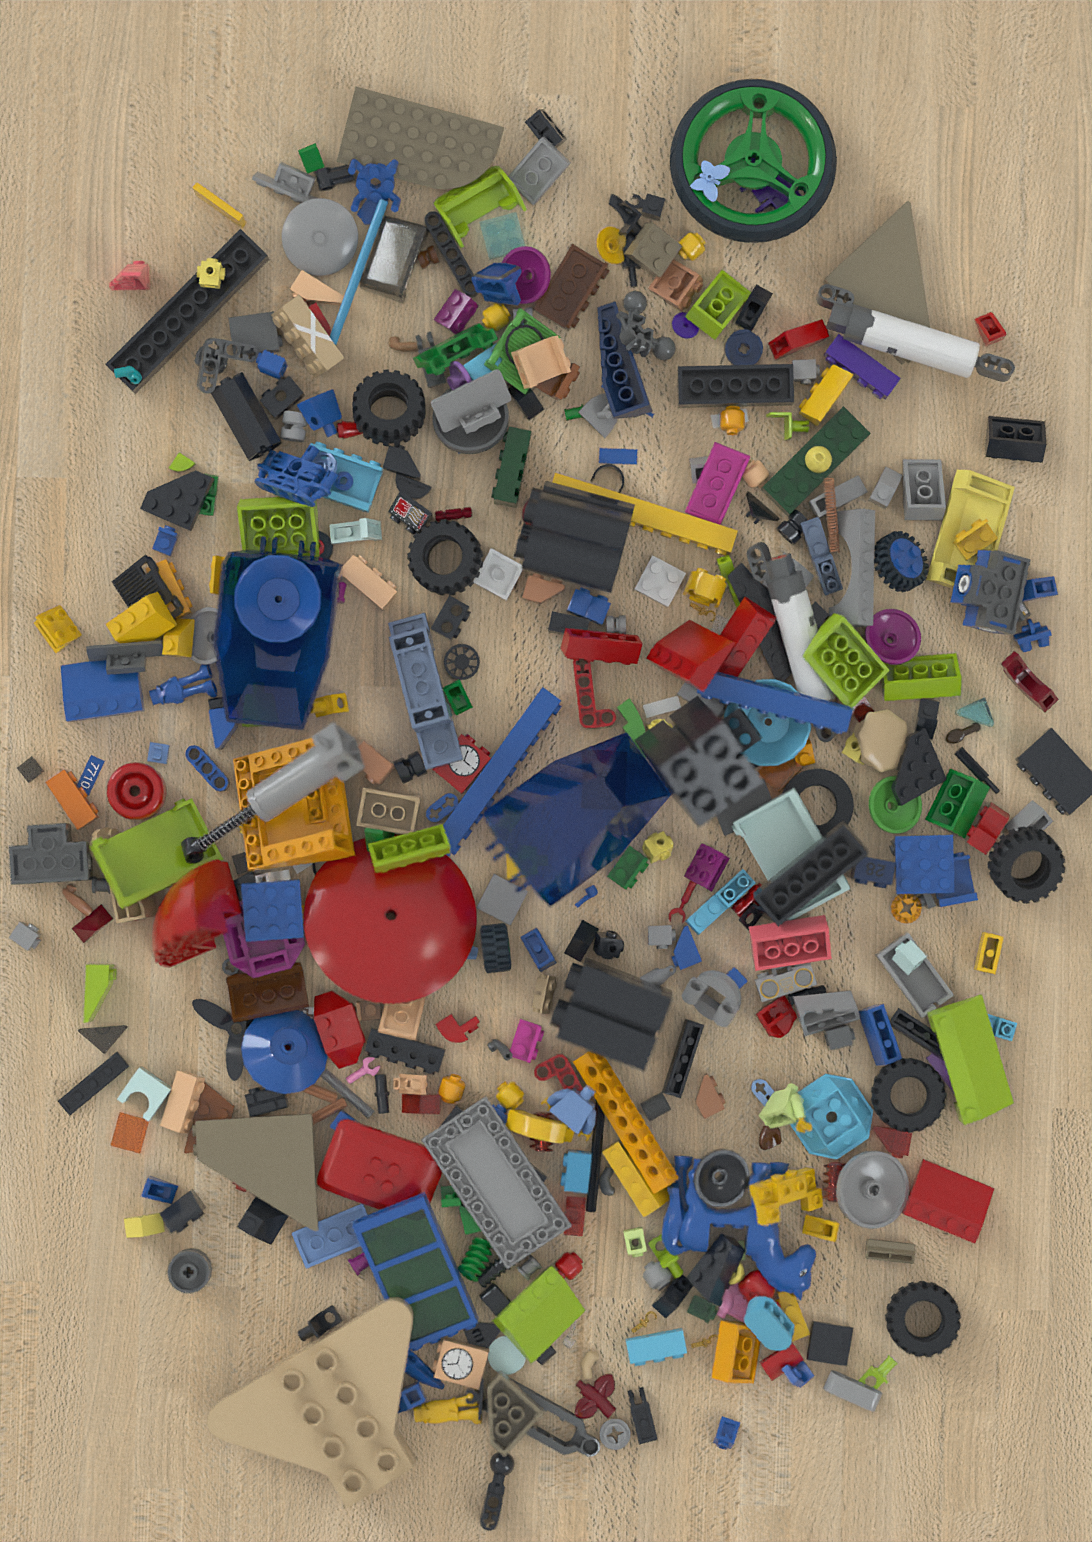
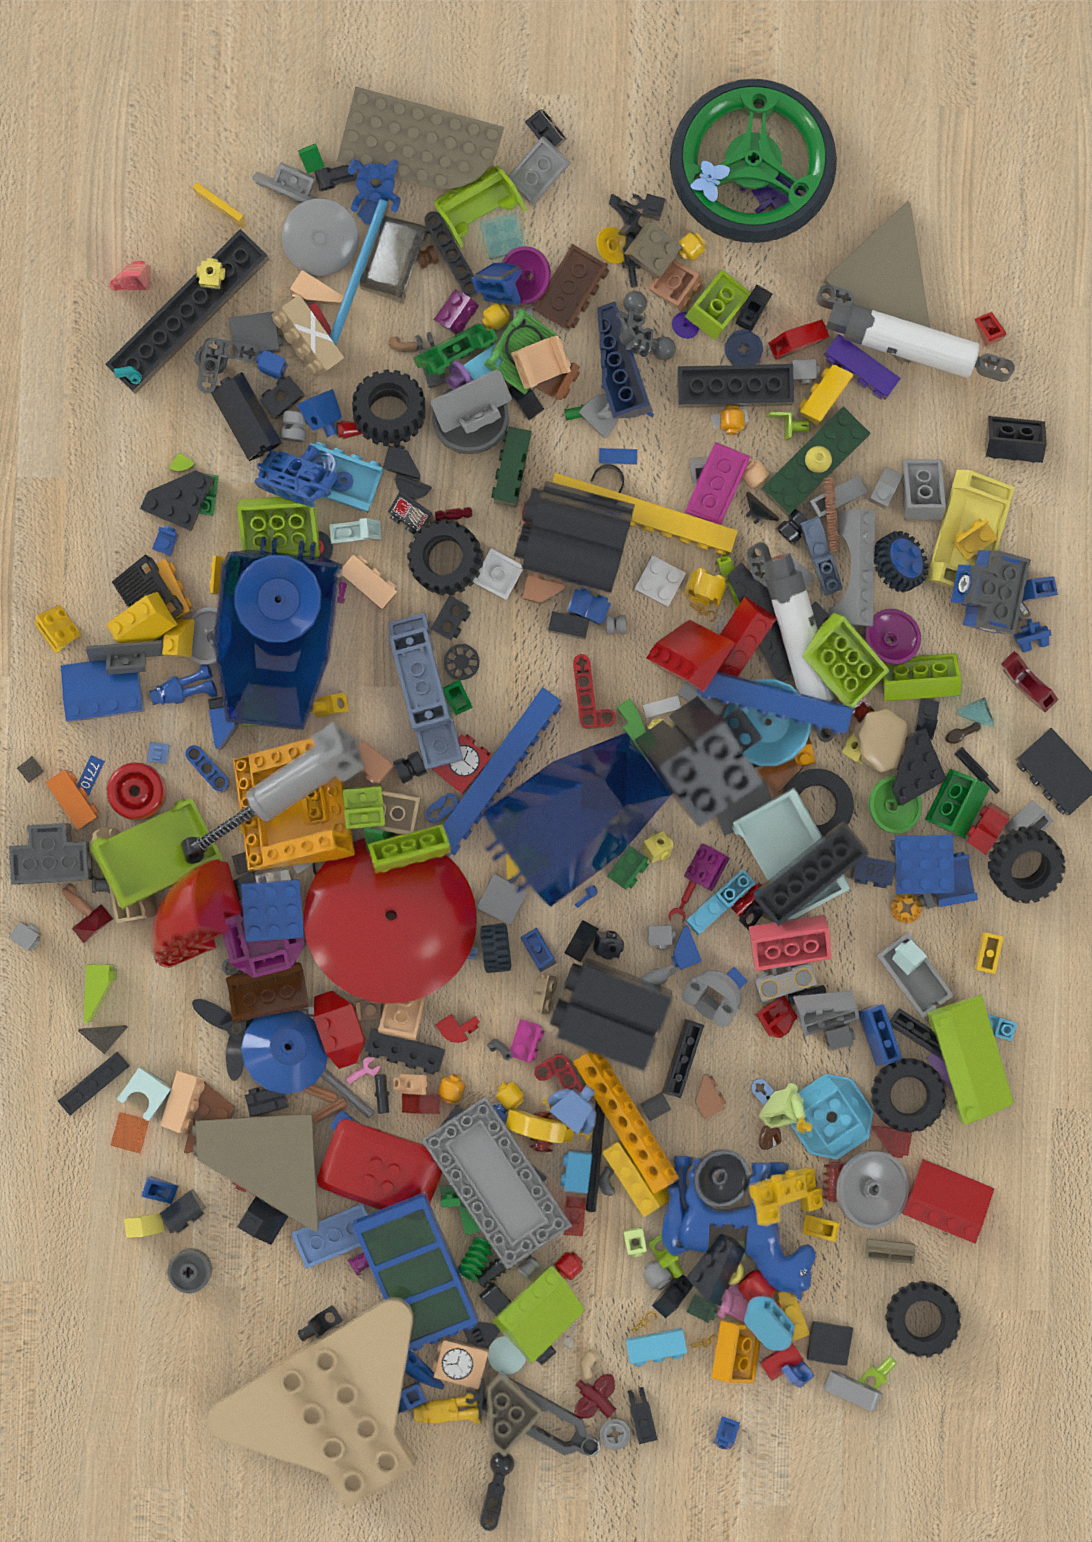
(363, 807): none -> lime slope
(601, 646): red brick -> none

